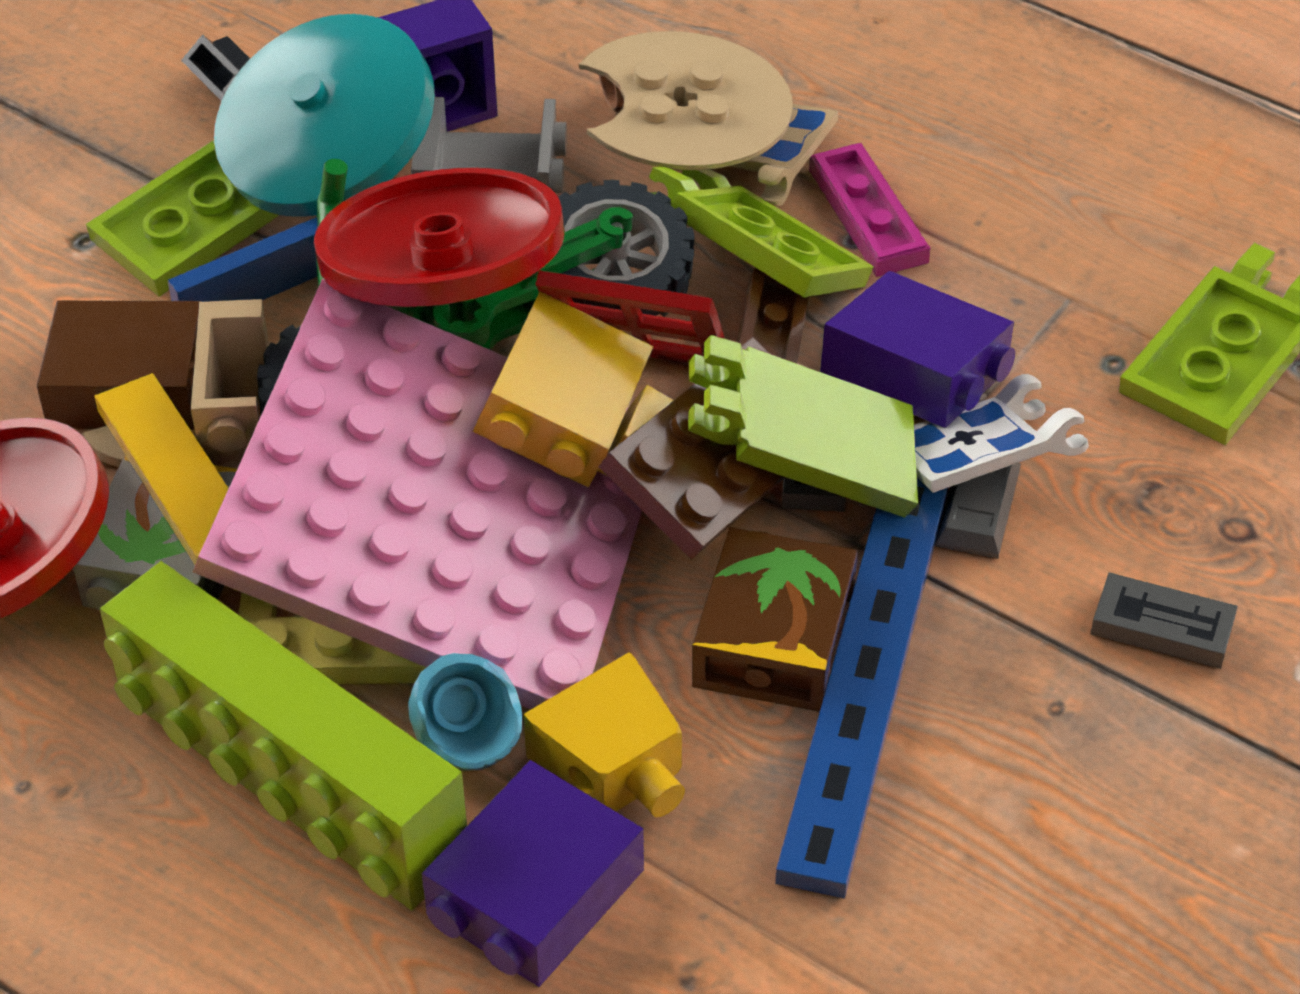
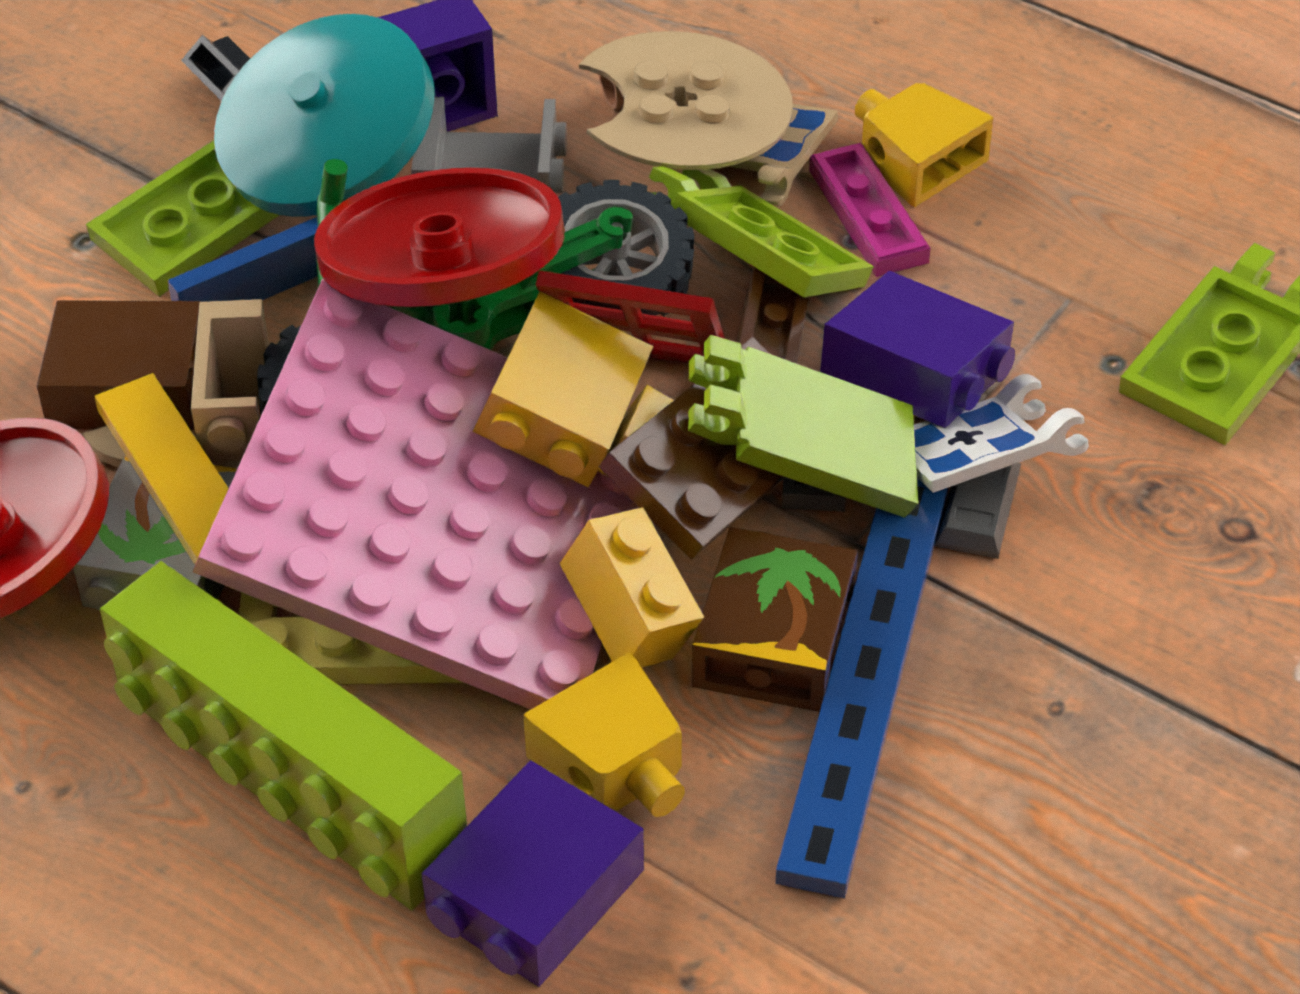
(466, 711): medium azure hair -> none
(631, 588): none -> yellow brick
(923, 139): none -> yellow torso
(1164, 620): dark grey tile -> none

